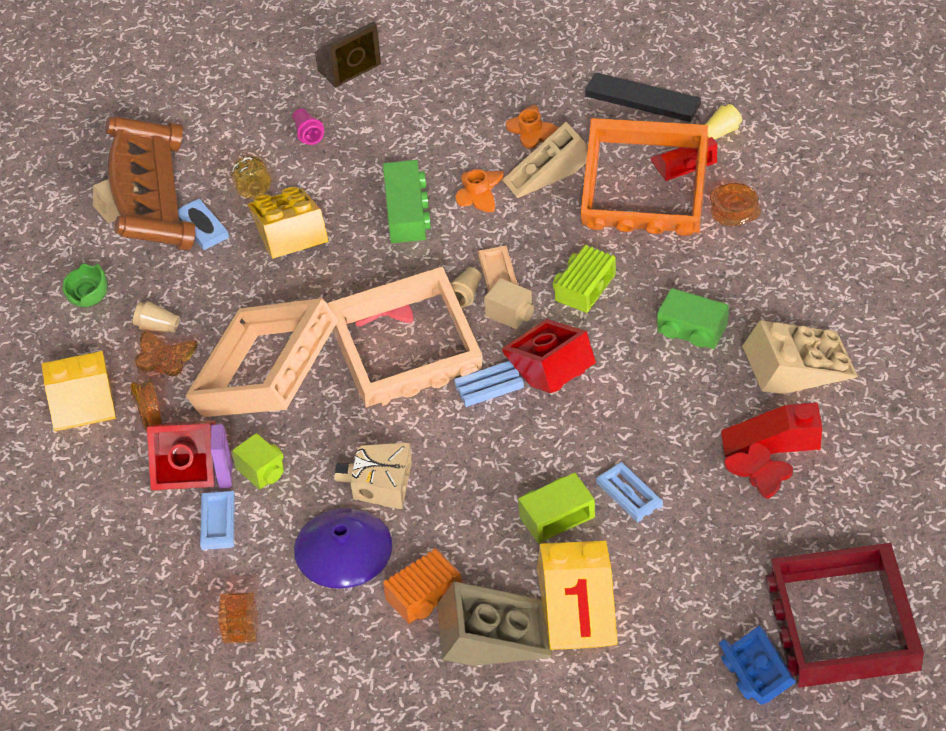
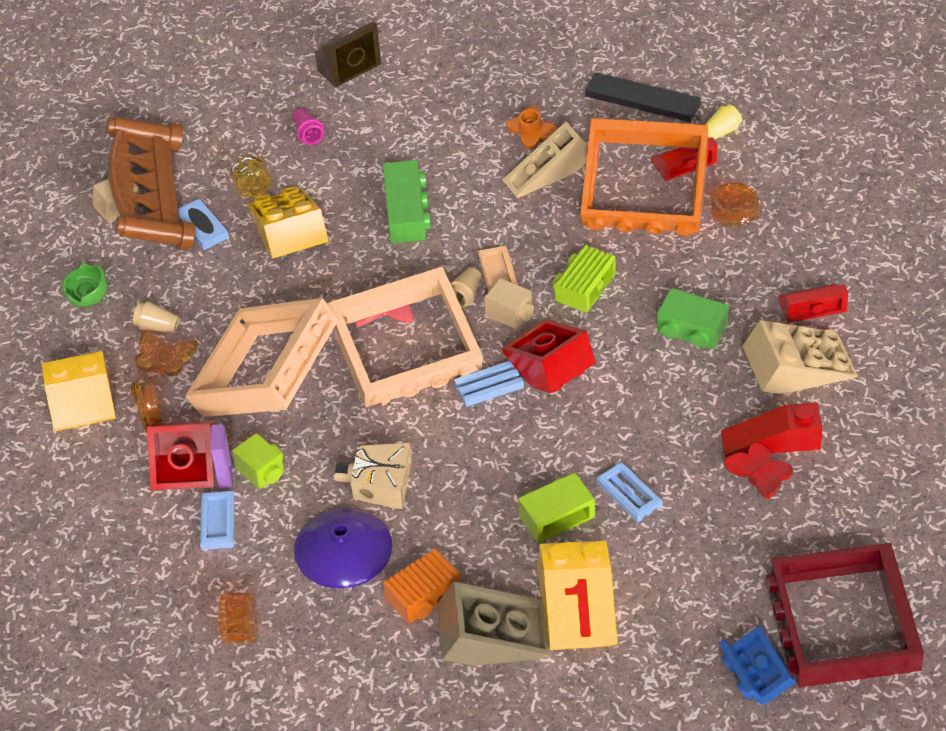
(478, 189): orange animal -> none
(814, 302): none -> red panel

